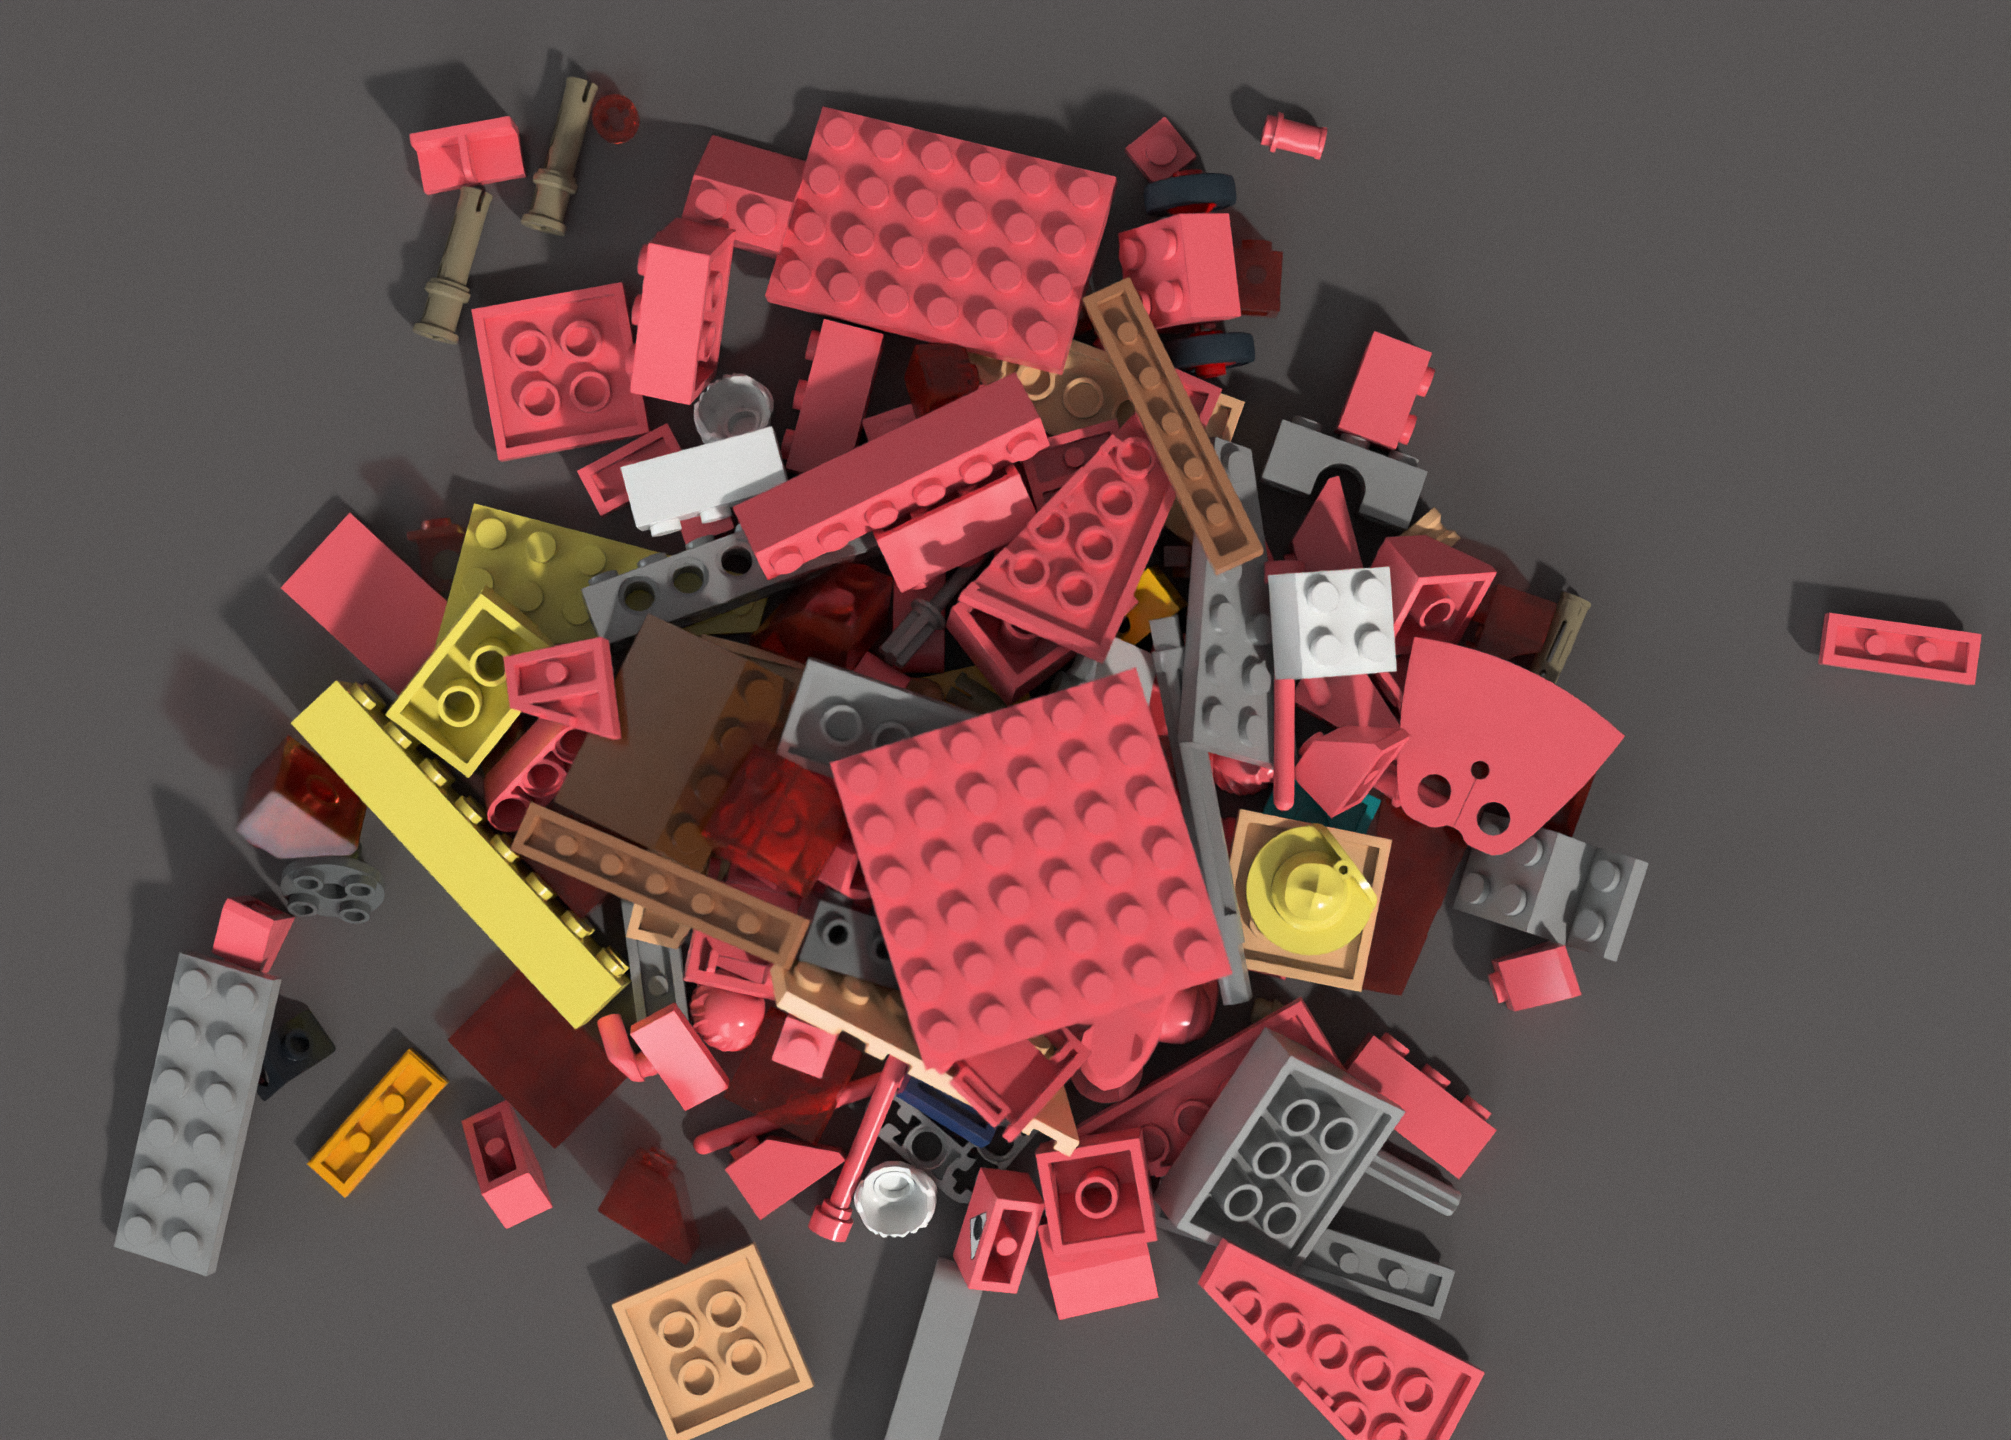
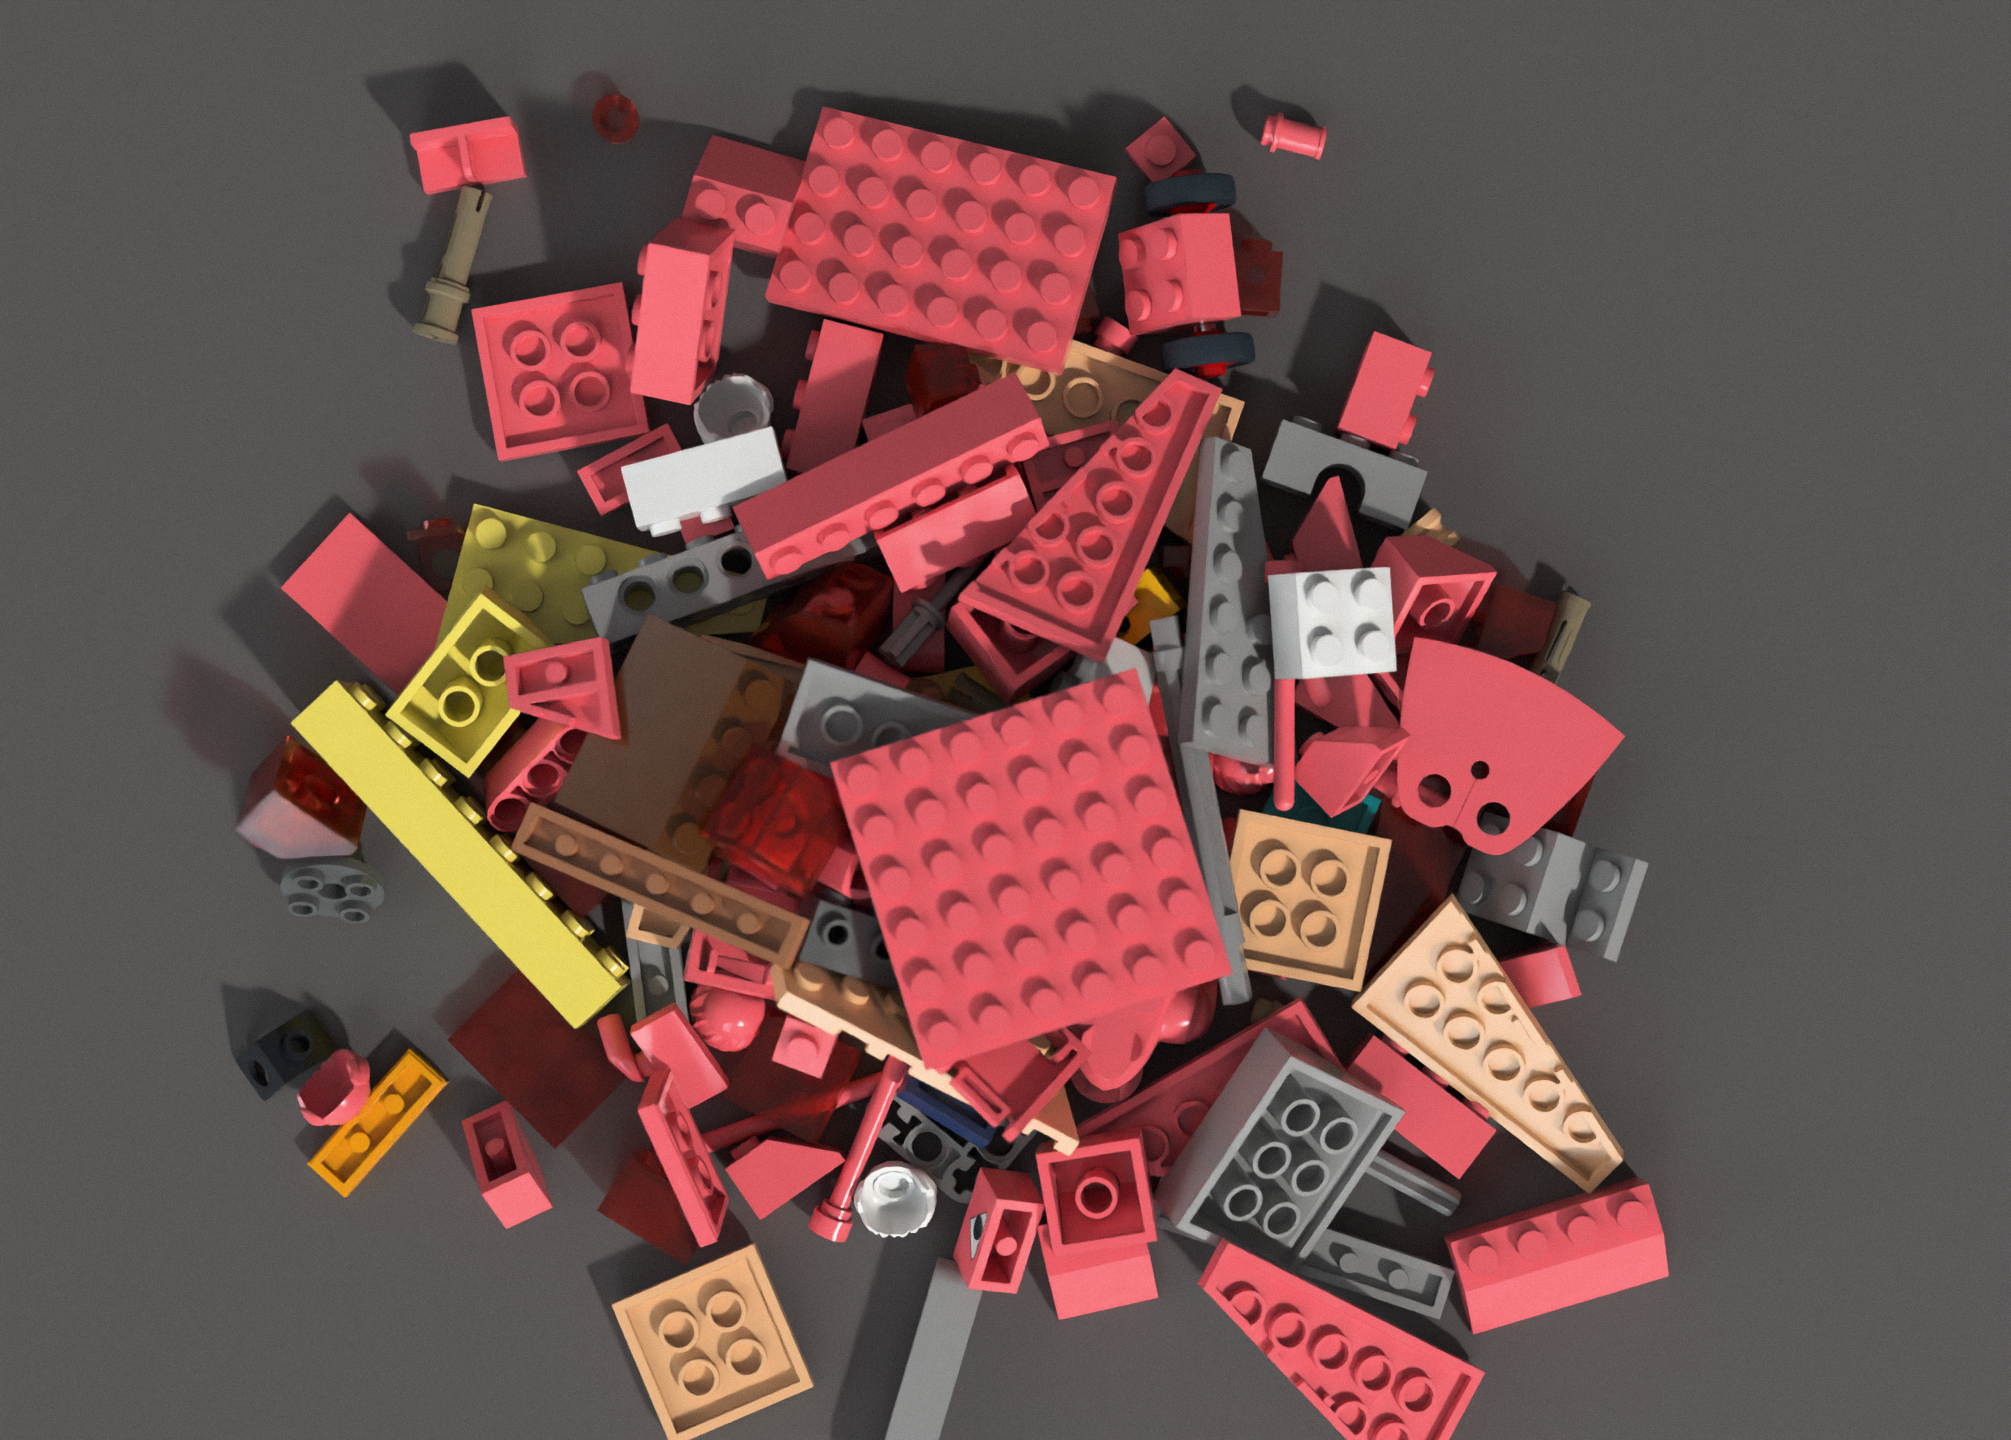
(197, 1112): light grey plate -> none
(251, 932): coral slope -> none
(336, 1090): none -> coral hair
(556, 179): dark tan pin -> none
(684, 1156): none -> coral tile
(1172, 426): nougat plate -> none
(1308, 892): light yellow hat -> none
(1470, 1026): none -> light nougat wing
(1558, 1254): none -> coral slope
(1899, 649): coral plate -> none

